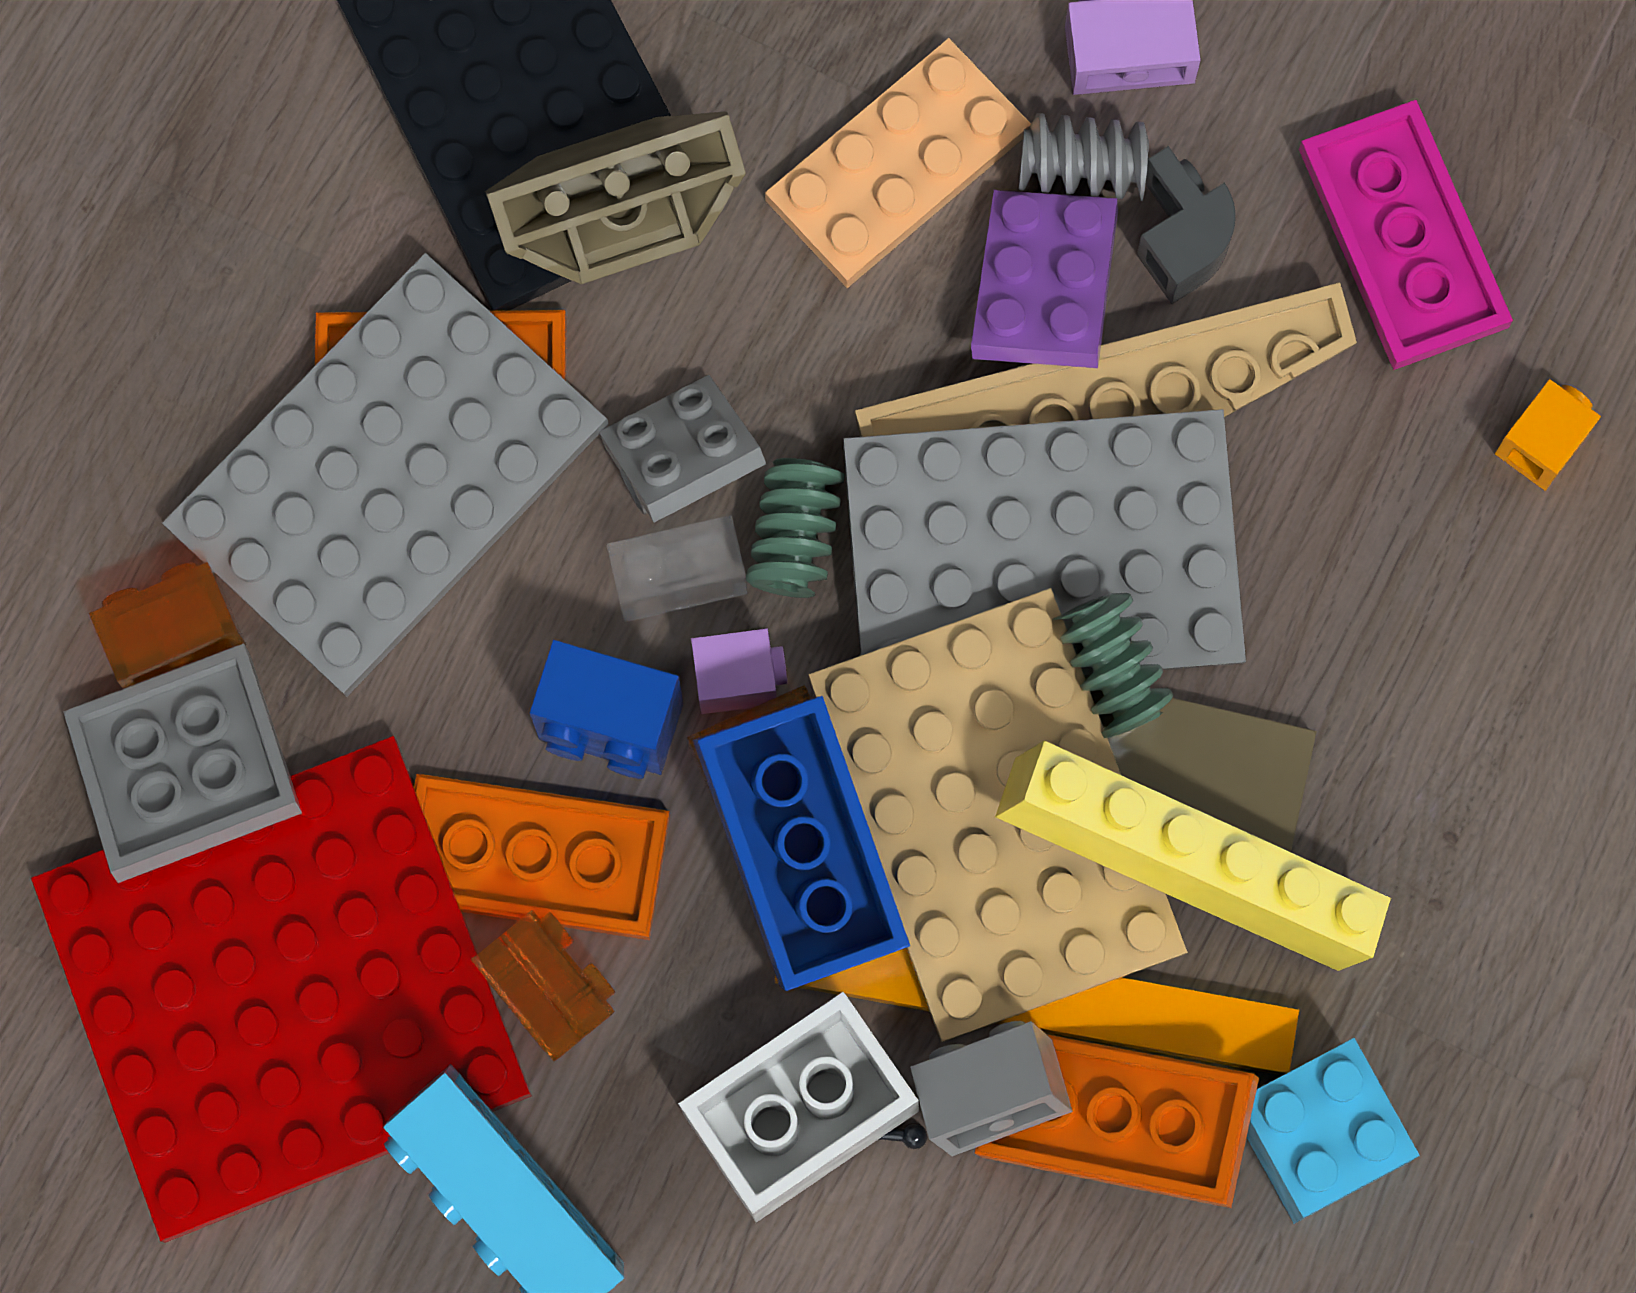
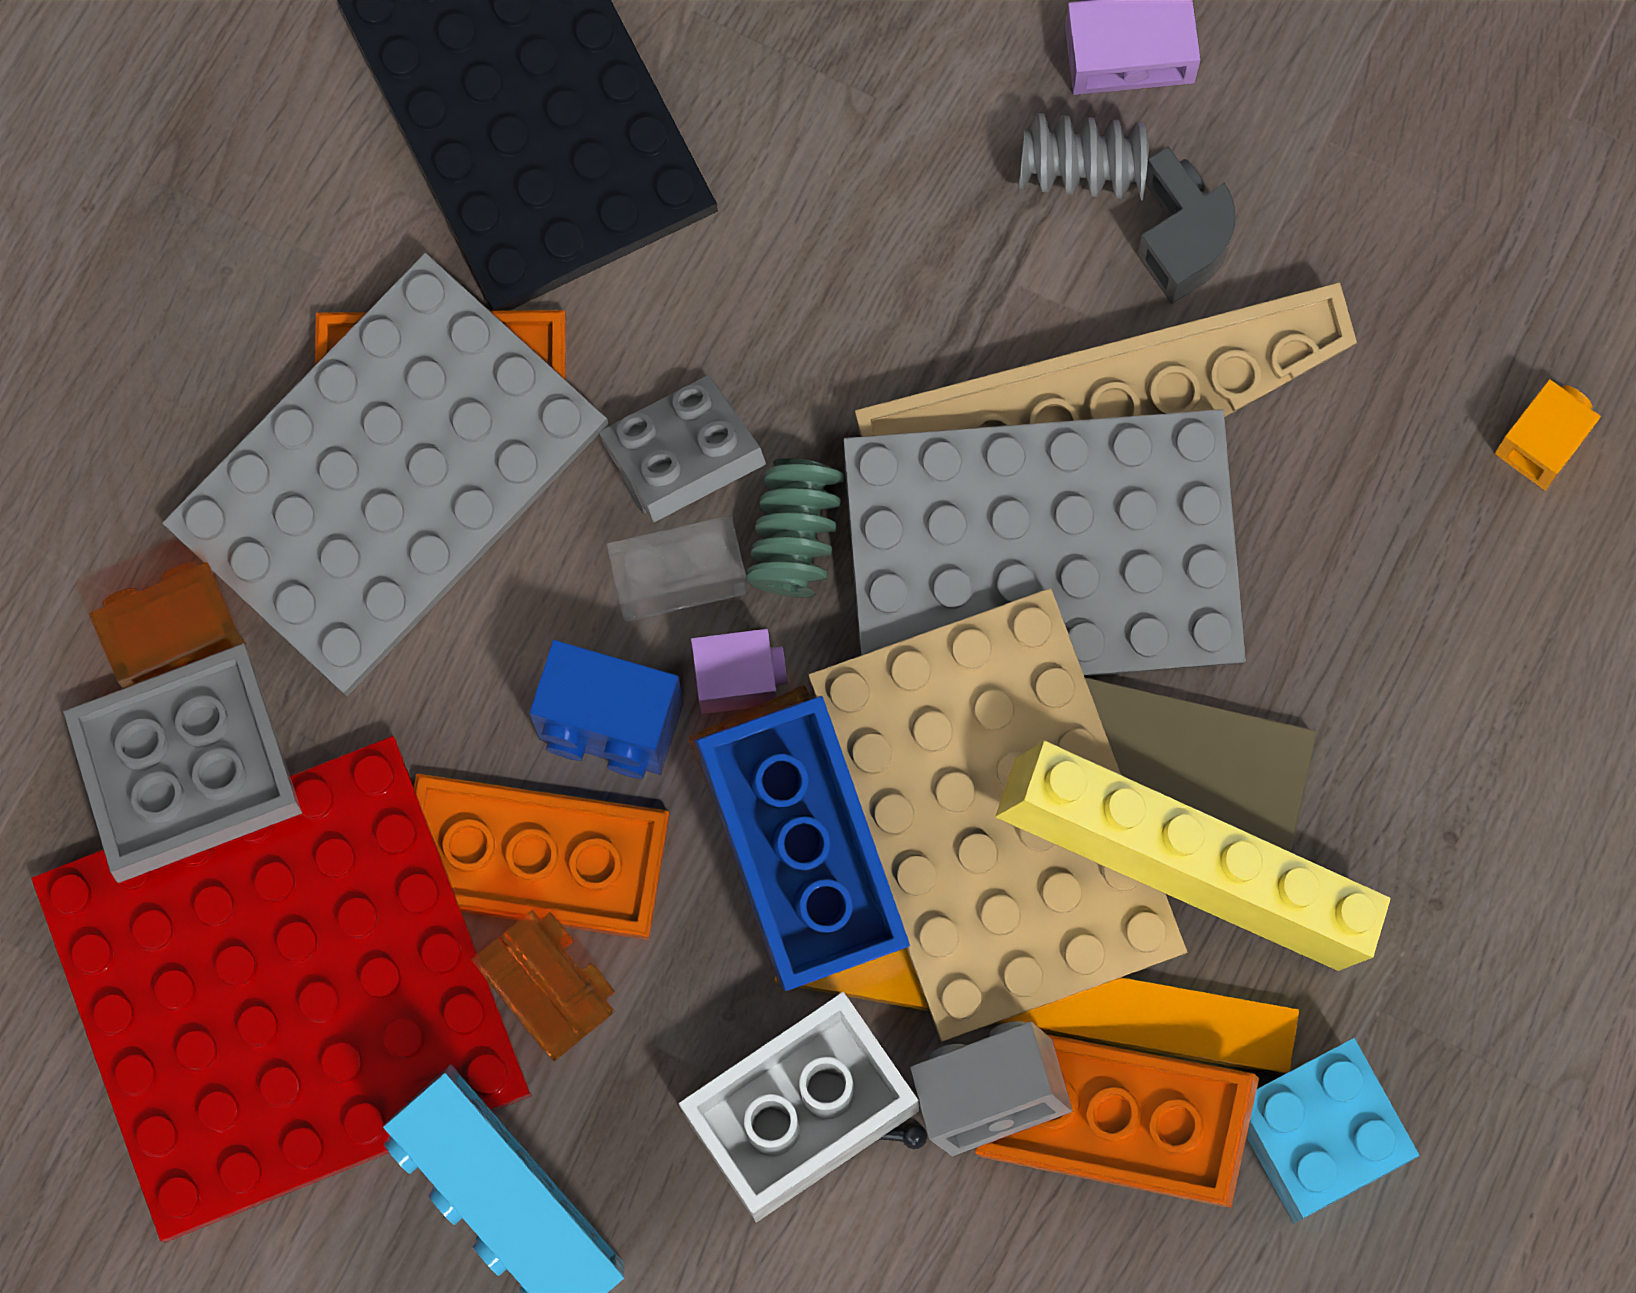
(620, 196): dark tan wedge -> none
(897, 162): light nougat plate -> none
(1045, 279): medium lavender plate -> none
(1116, 662): sand green piece -> none
(1405, 234): dark pink plate -> none

